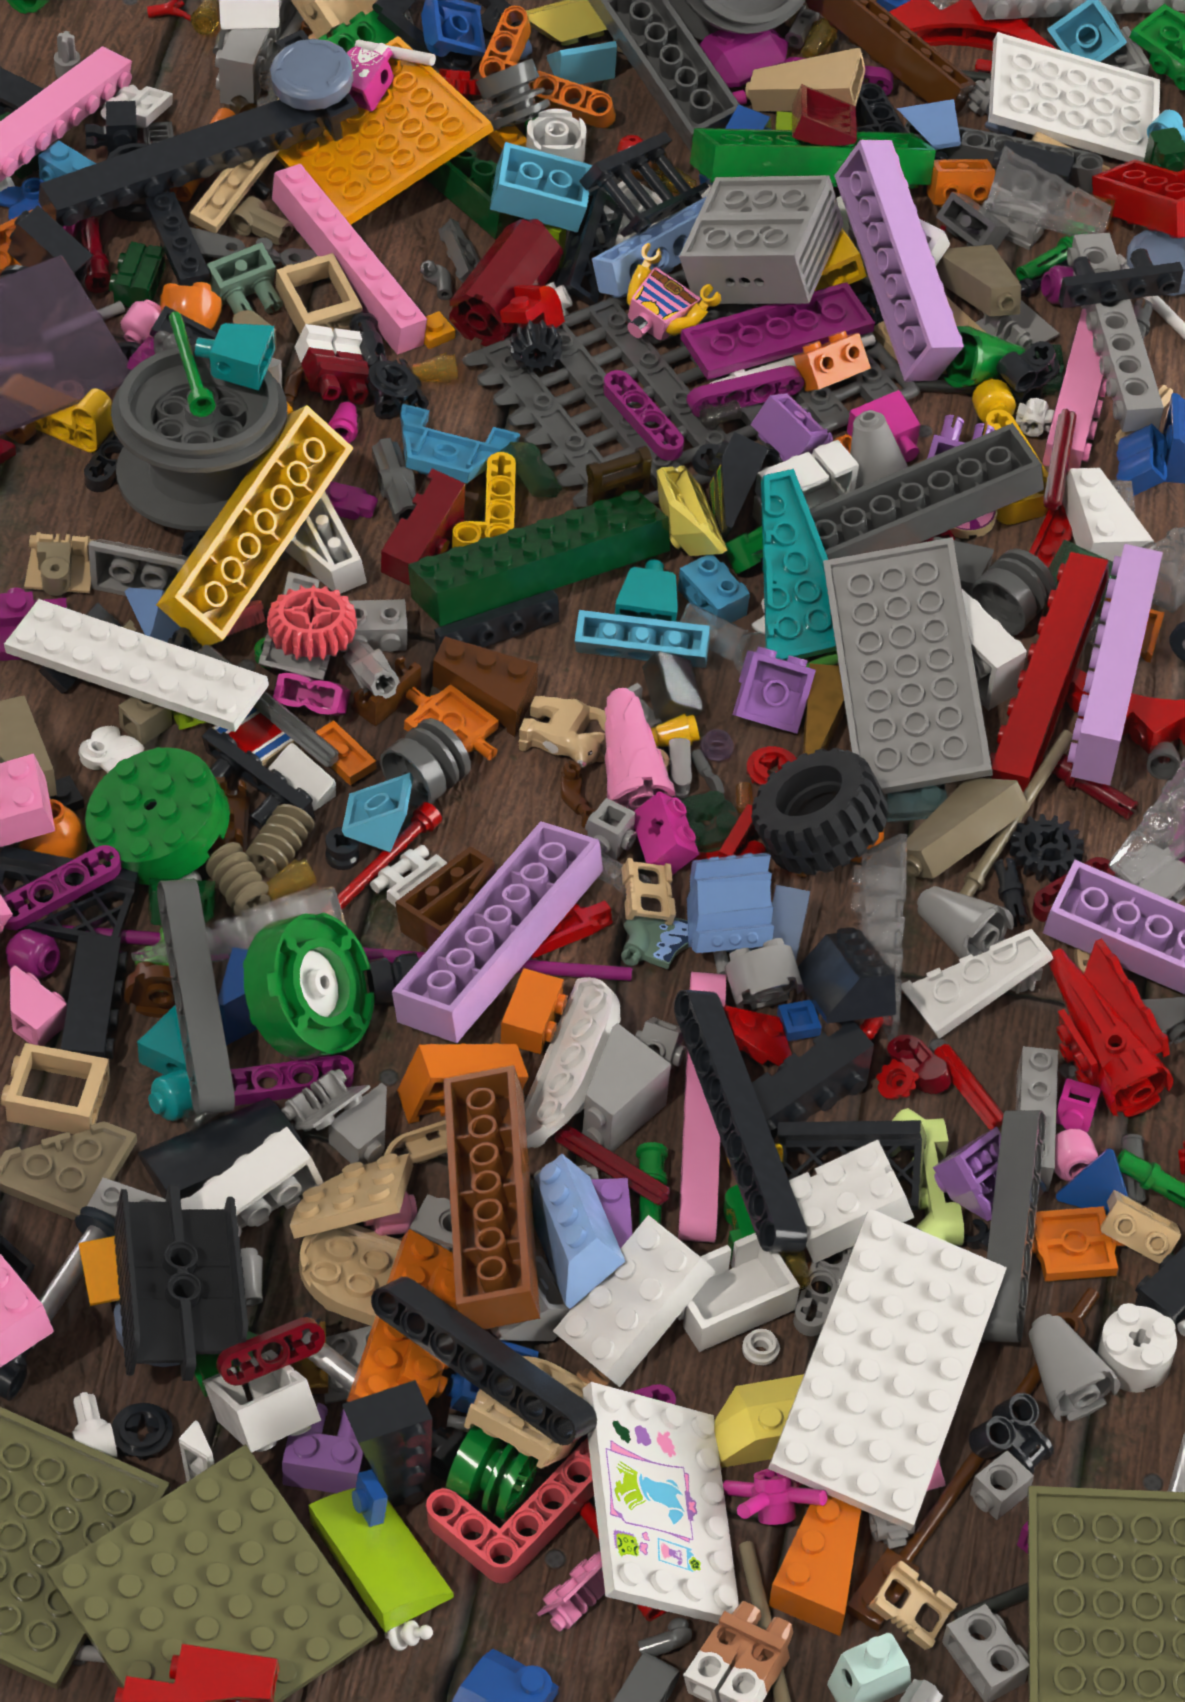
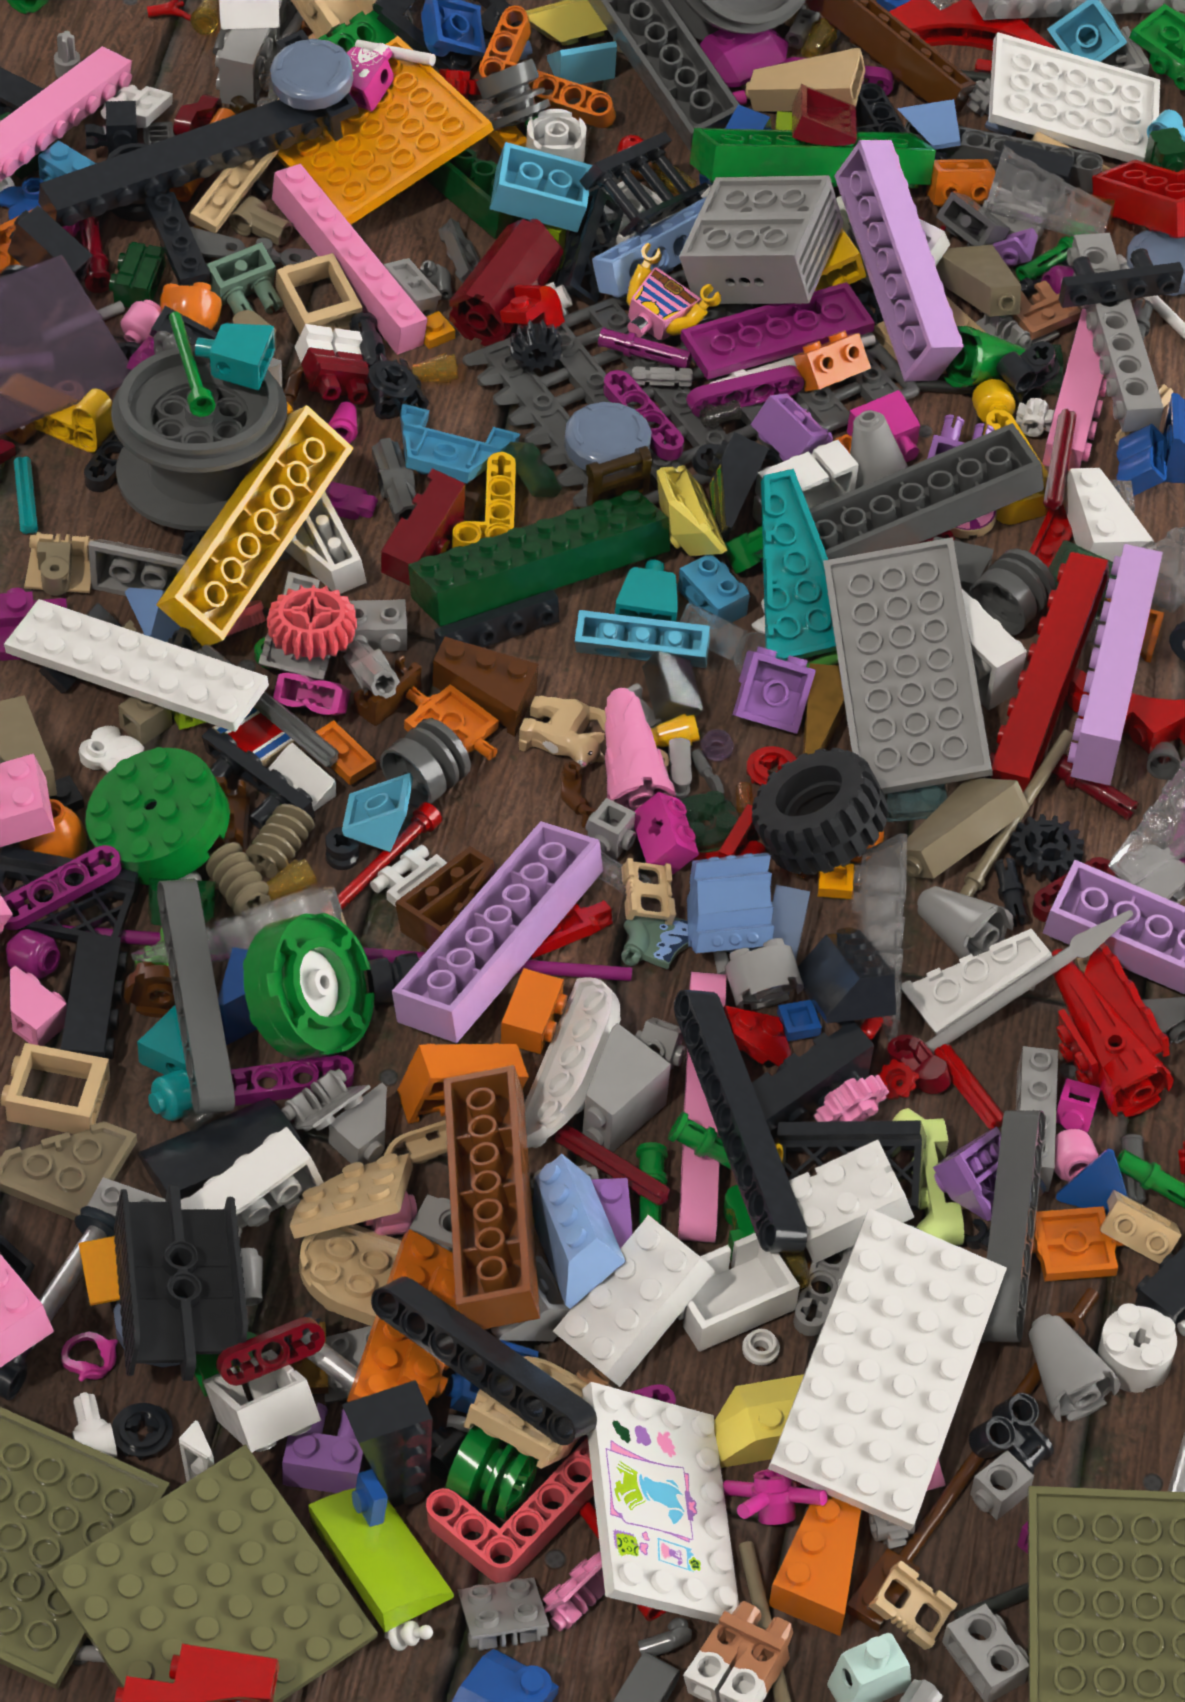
(25, 495): none -> teal axle
(83, 1368): none -> dark pink piece
(196, 114): none -> dark red piece
(415, 284): none -> light grey hinge
(503, 1610): none -> light grey hinge
(605, 433): none -> sand blue piece
(644, 348): none -> magenta pin
(662, 376): none -> light grey axle
(698, 1138): none -> green pin
(836, 883): none -> light orange plate
(853, 1100): none -> bright pink gear
(1017, 247): none -> medium lavender bracket
(1046, 313): none -> nougat plate
(1080, 947): none -> light grey piece

